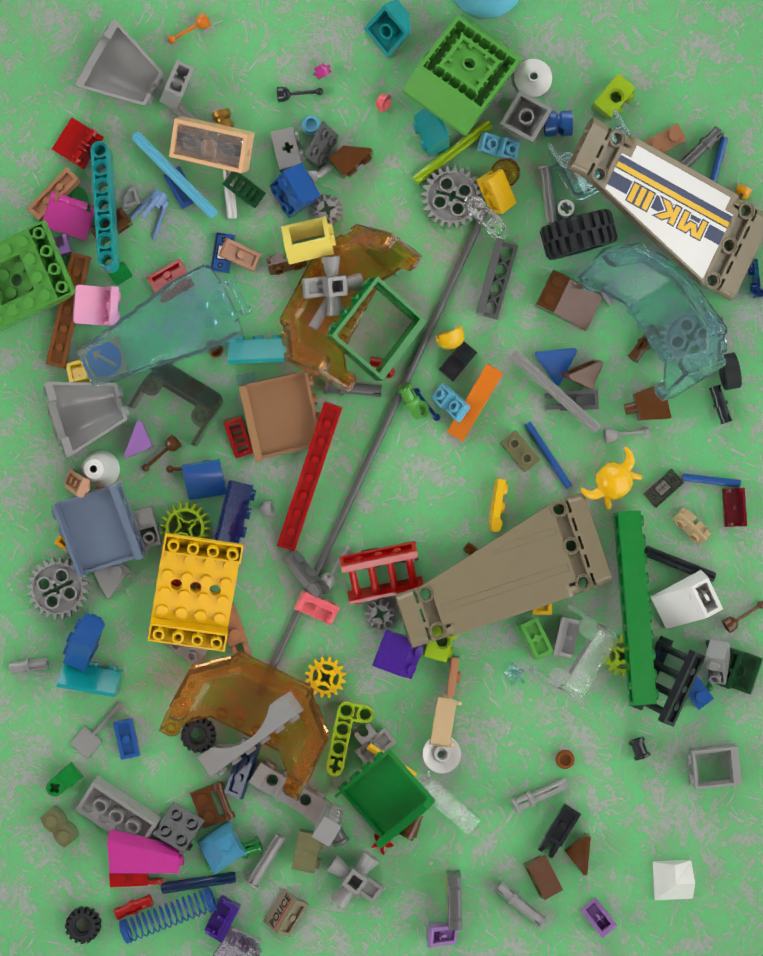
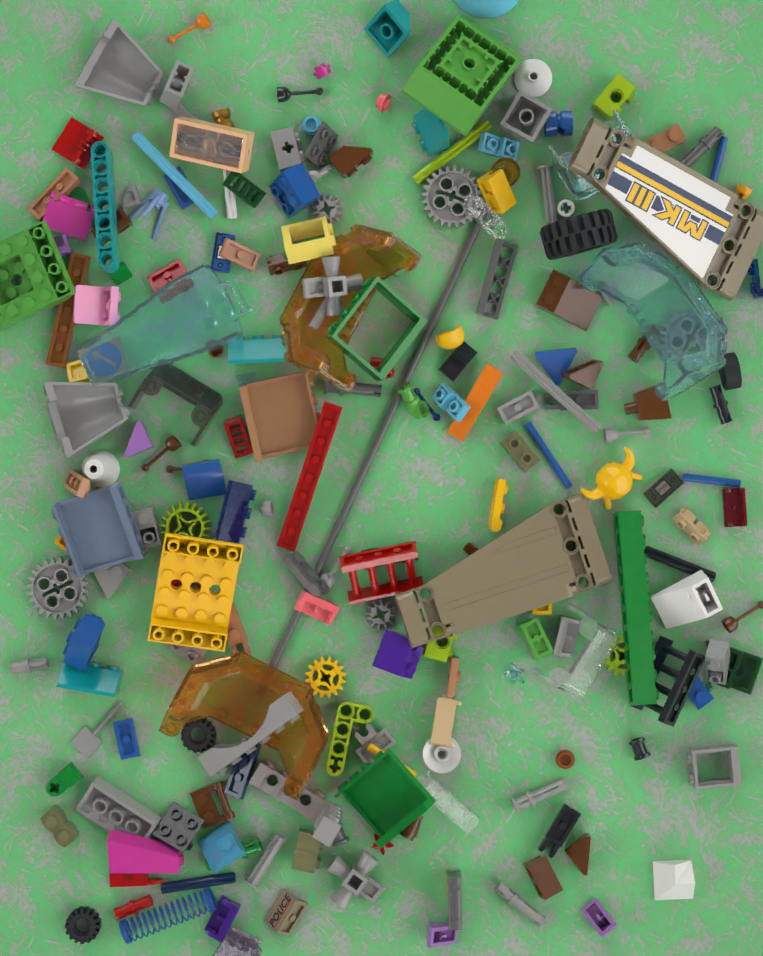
(517, 407): none -> light grey plate

